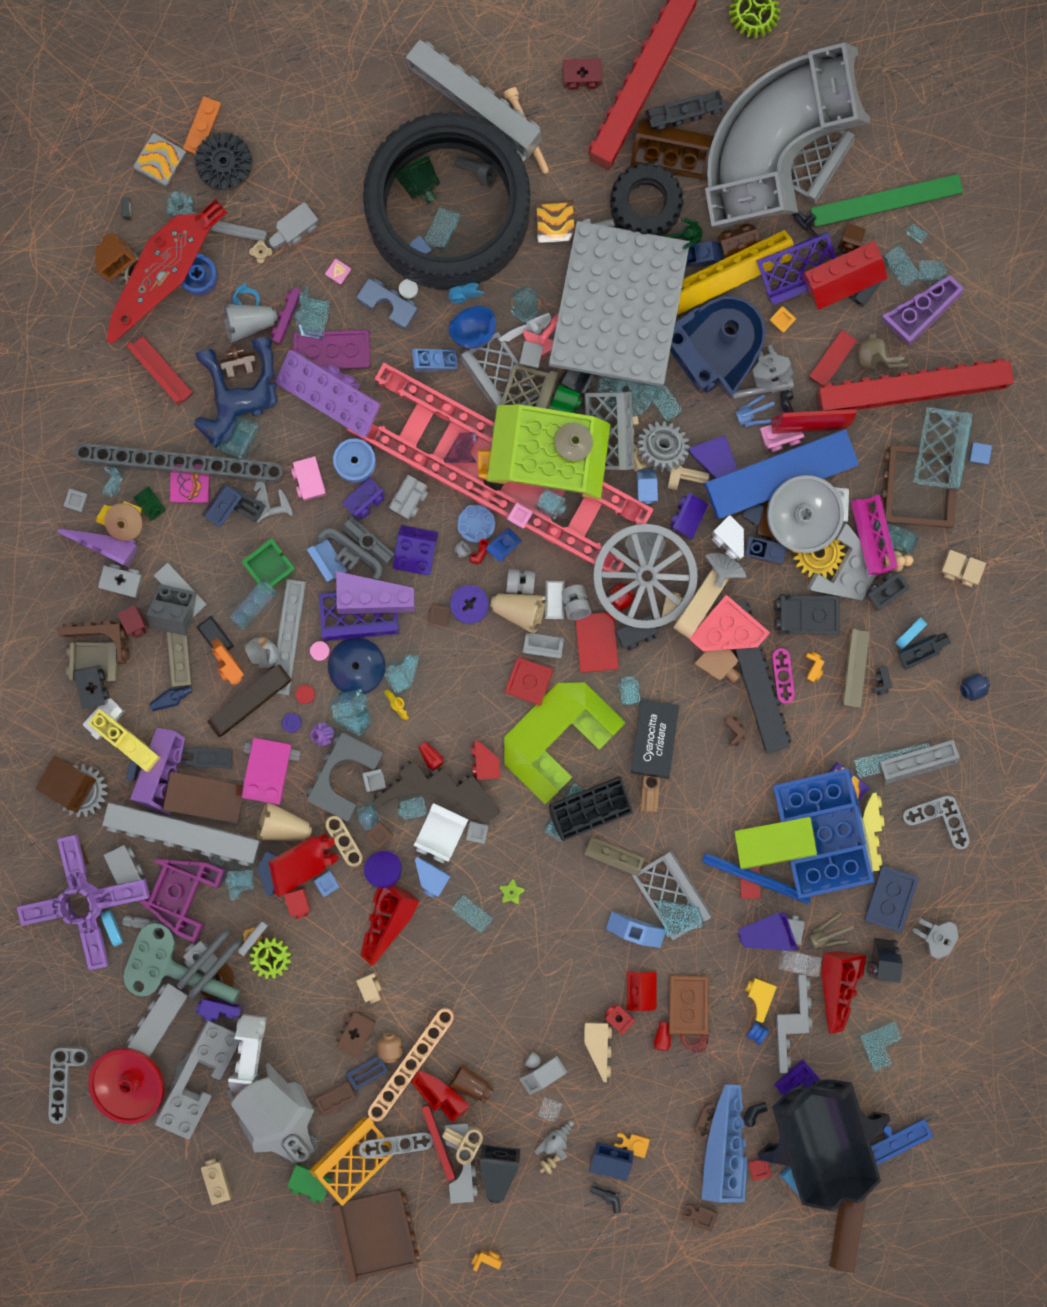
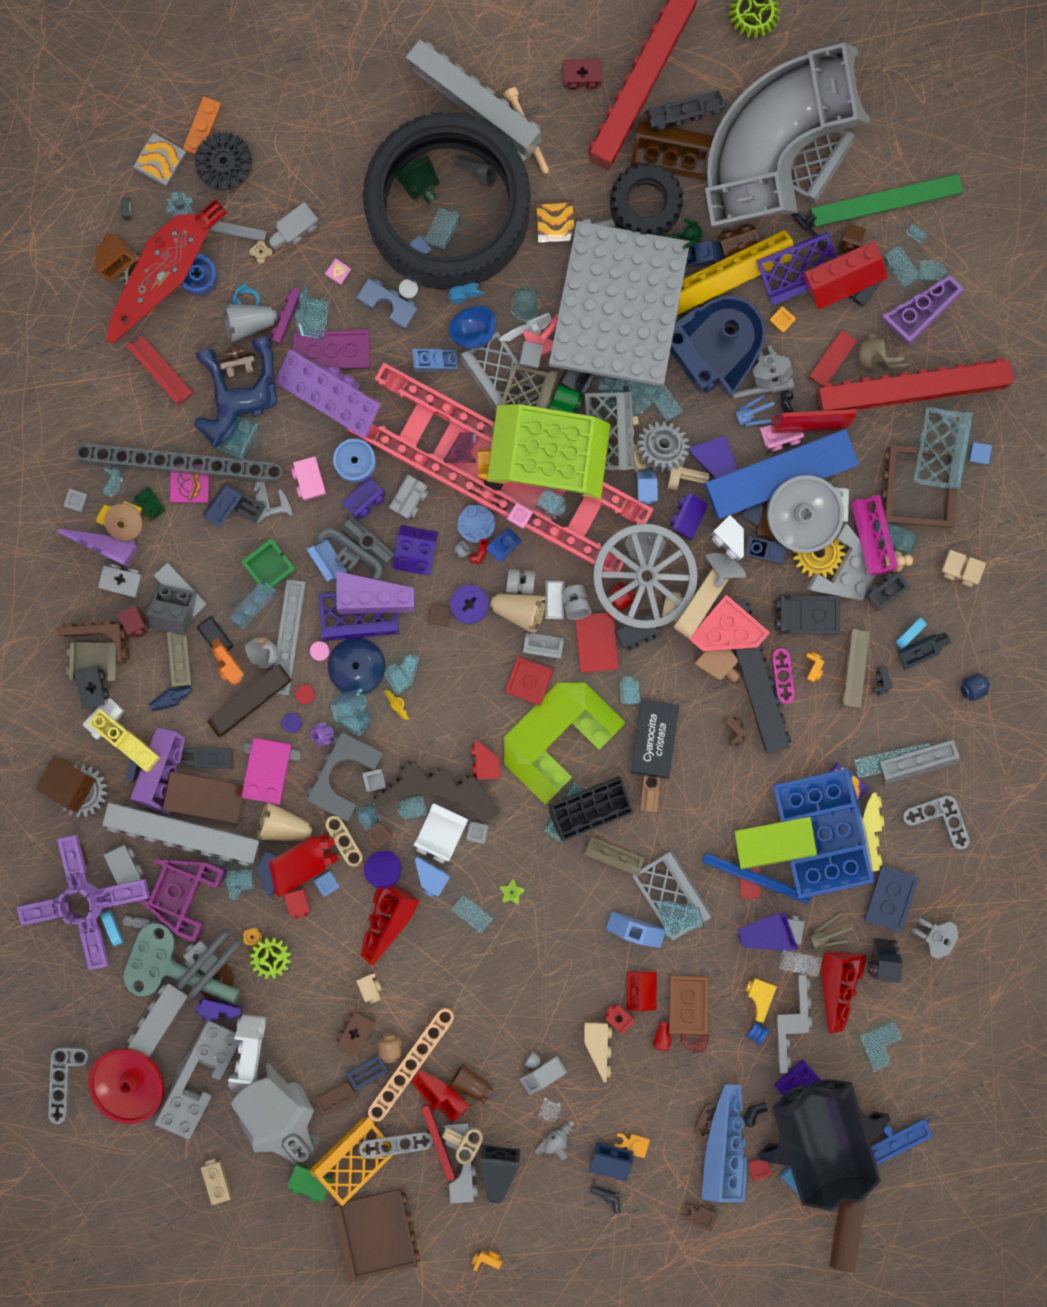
(253, 938): light grey tile -> none
(431, 757): red cone -> none
(550, 1163): tan hair -> none
(565, 446): dark tan dish -> none

